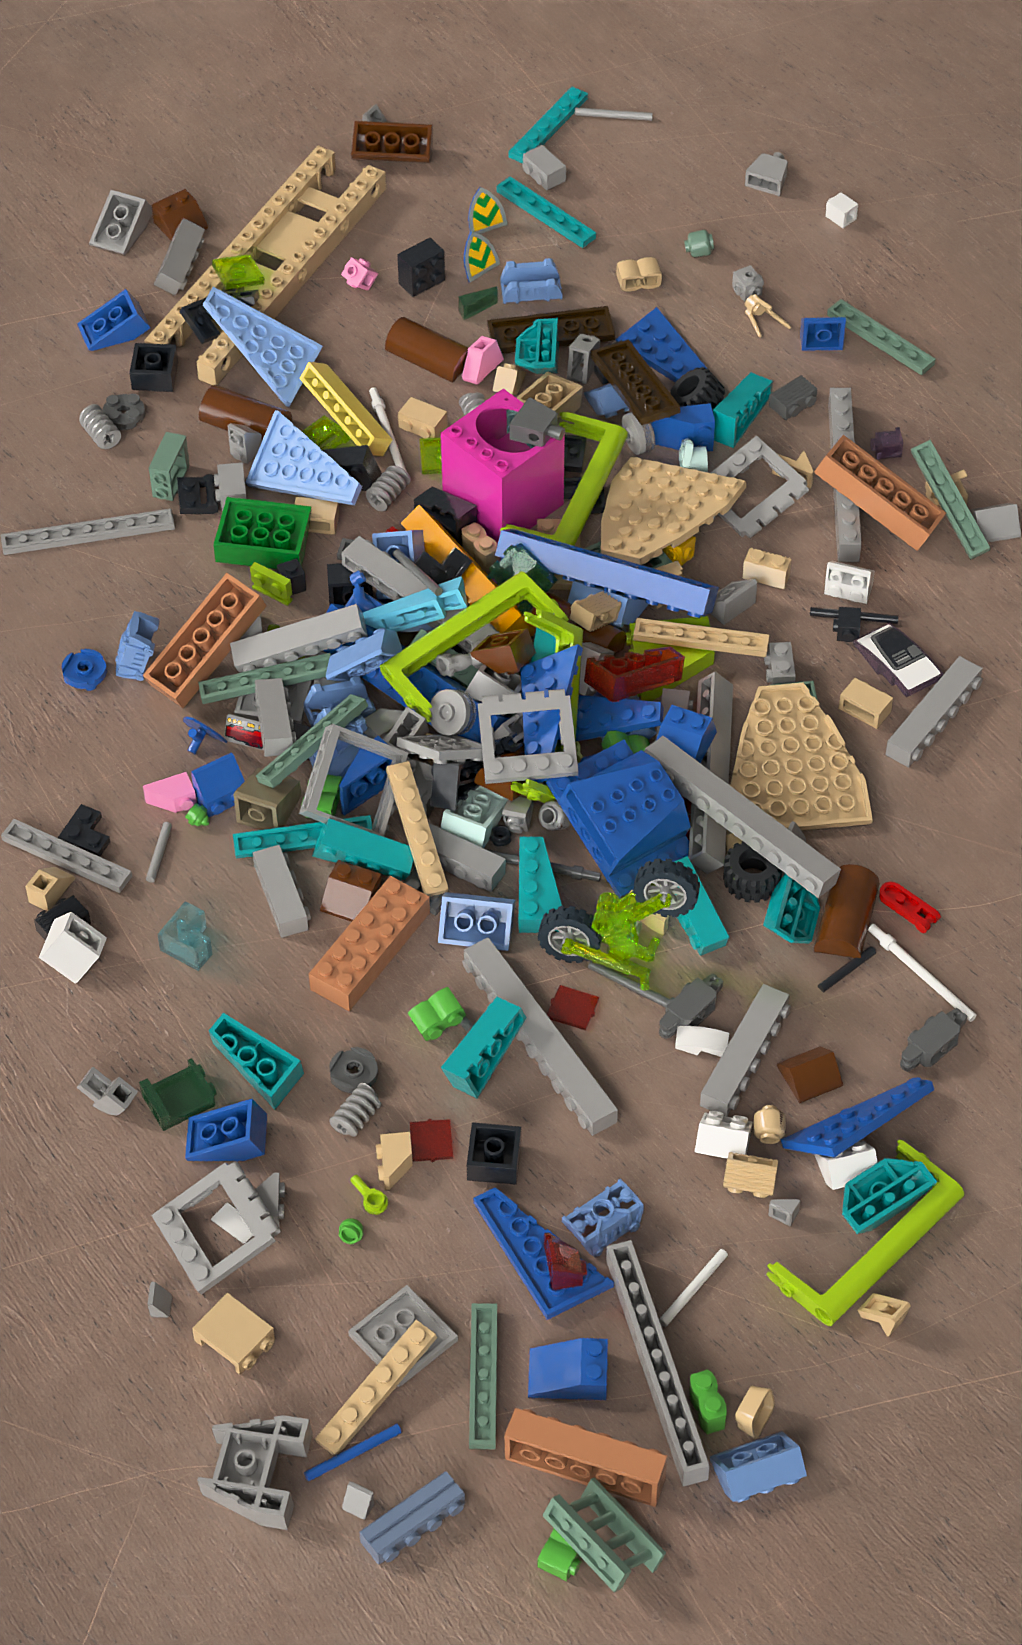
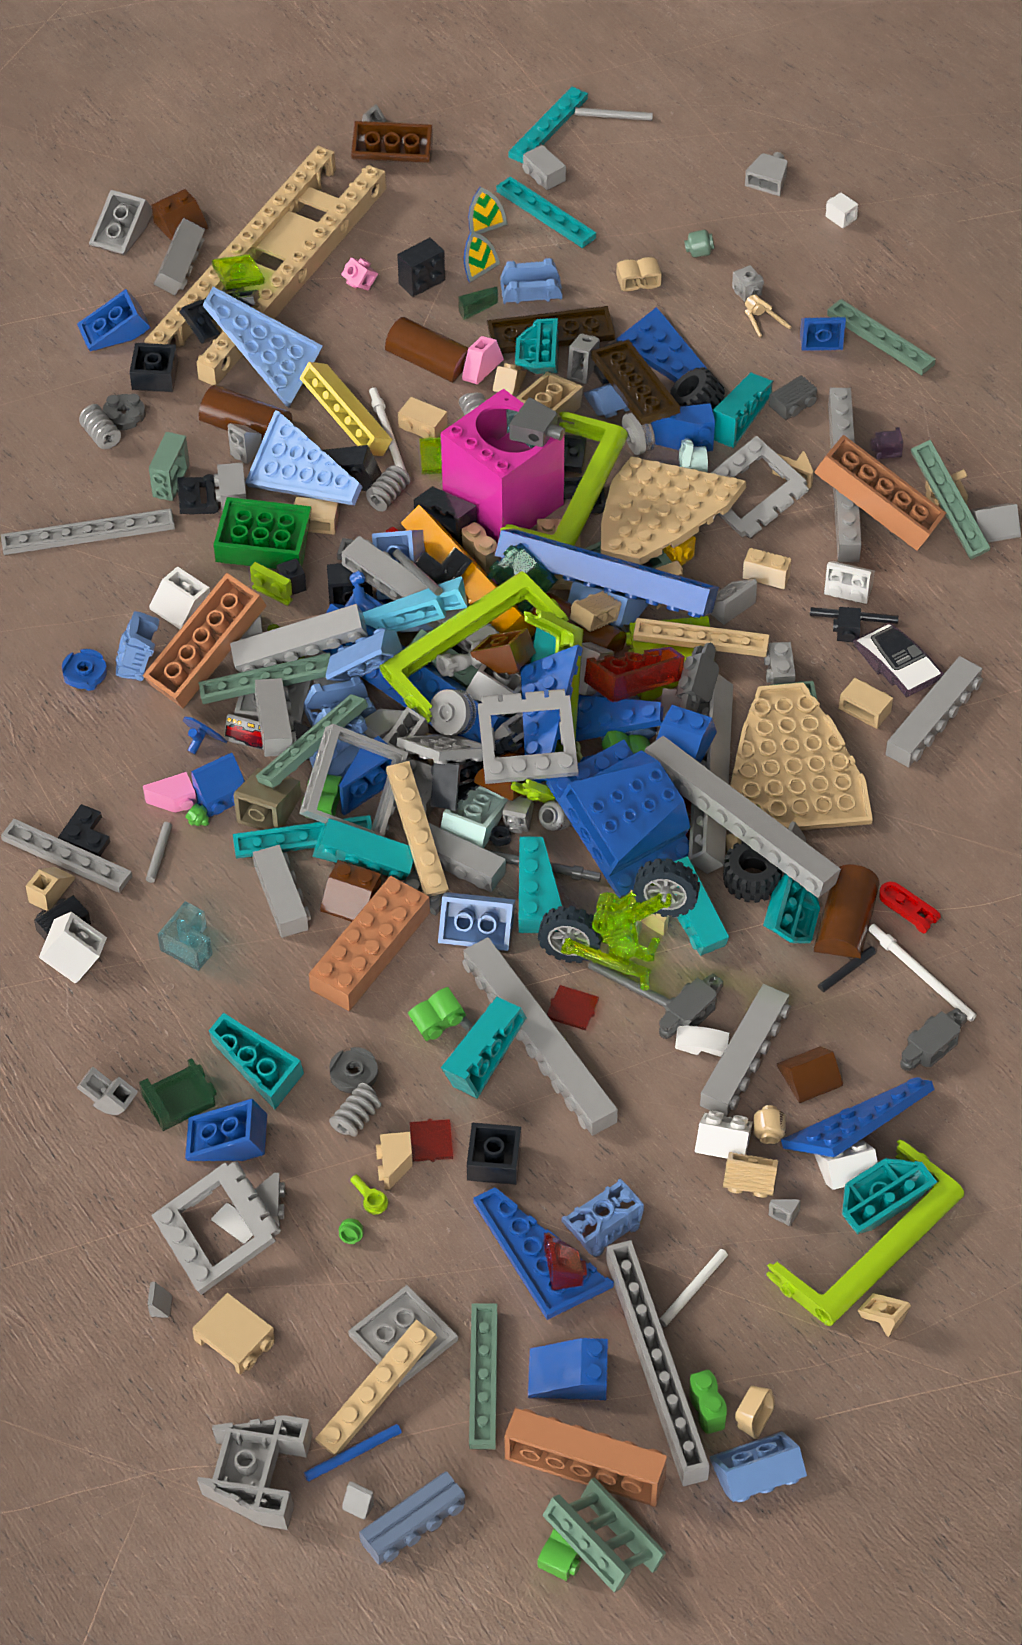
(178, 597): none -> white slope
(323, 430): clear neon green plate -> none
(698, 677): none -> dark grey hinge

